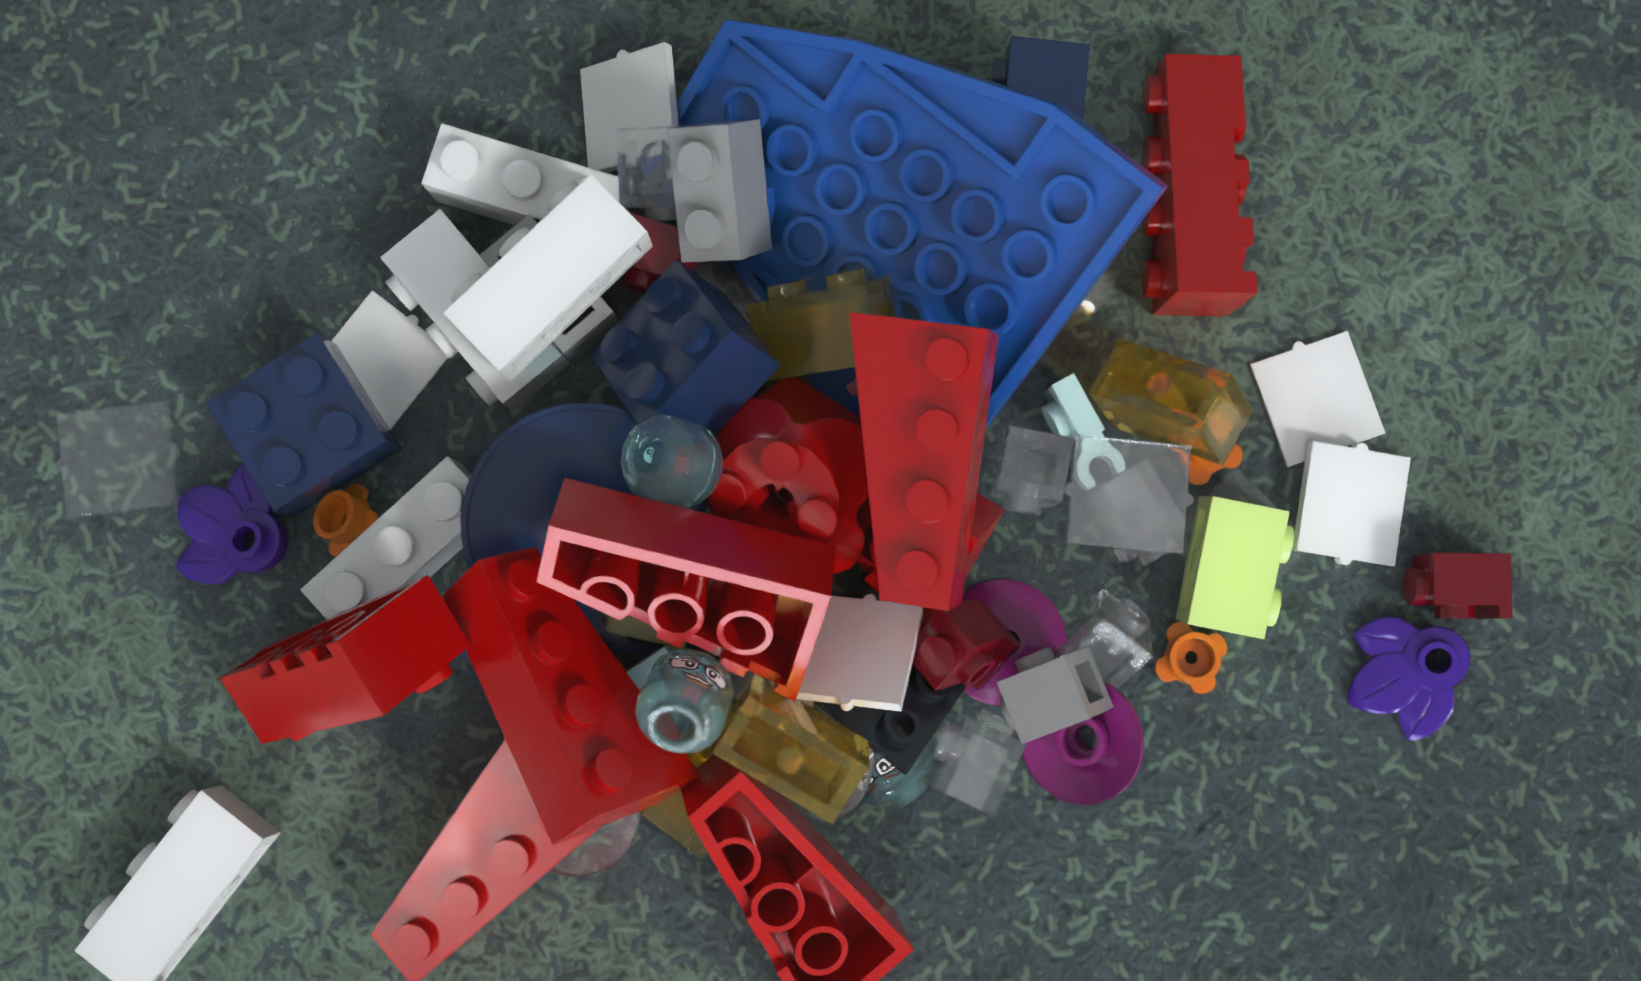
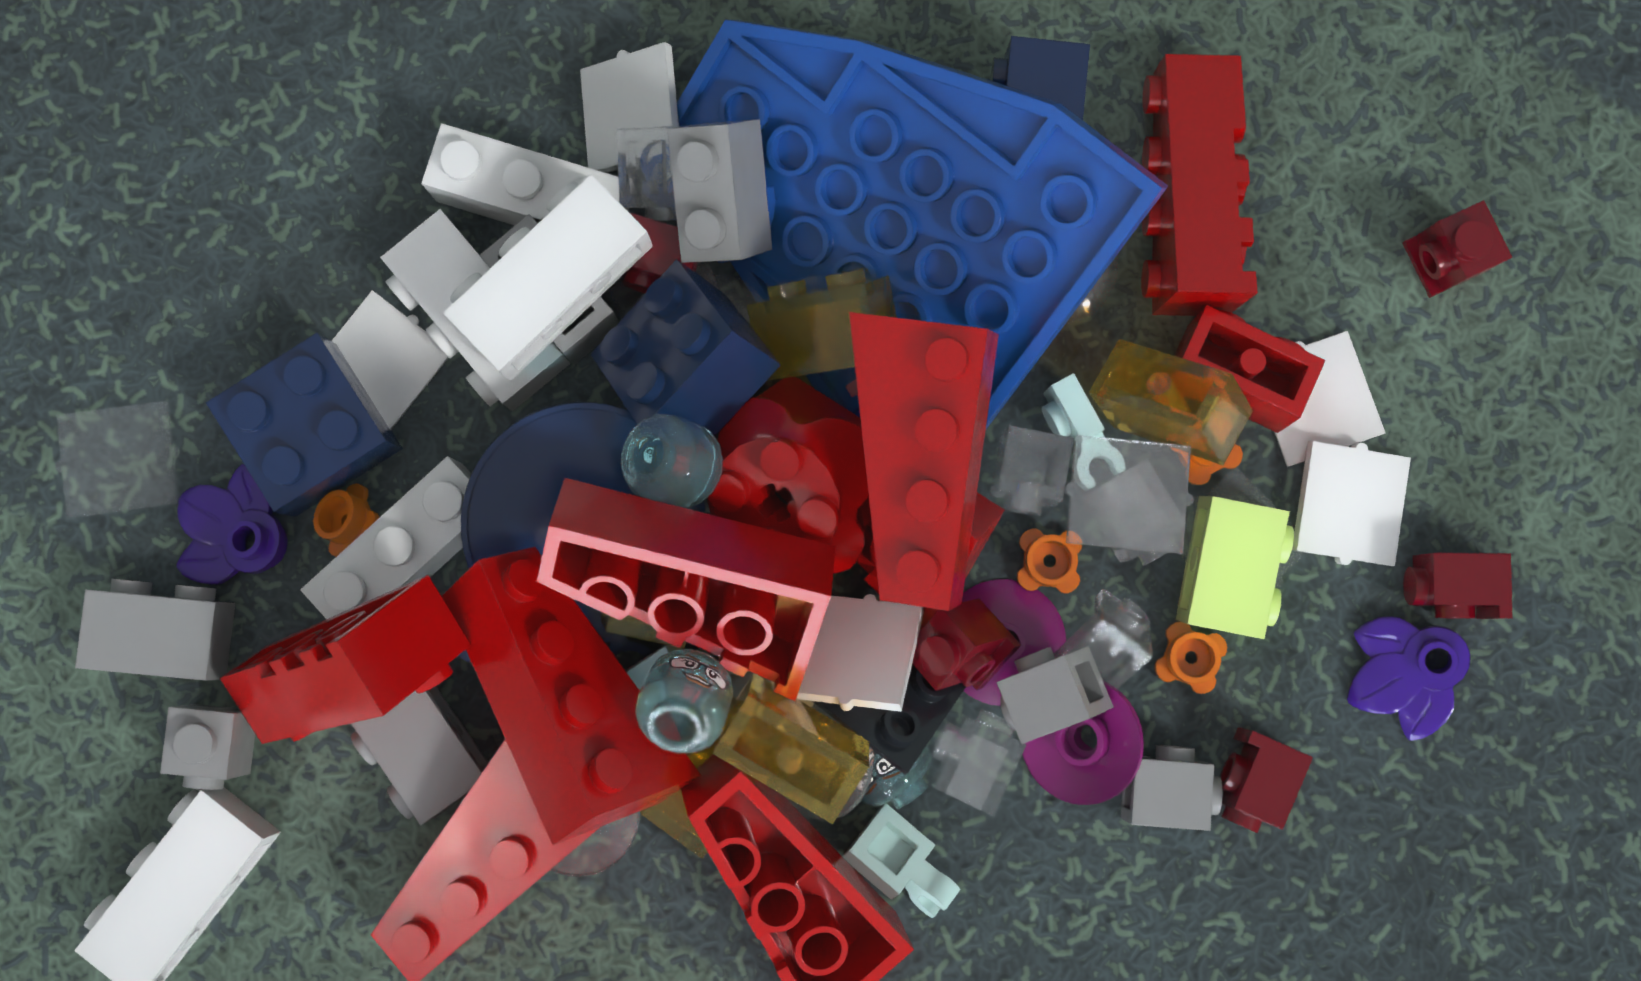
(155, 634): none -> light grey brick
(207, 745): none -> light grey brick
(422, 754): none -> light grey brick
(894, 856): none -> light aqua plate
(1036, 573): none -> orange plate
(1173, 791): none -> light grey brick
(1261, 781): none -> dark red brick
(1269, 369): none -> red brick
(1457, 249): none -> dark red brick

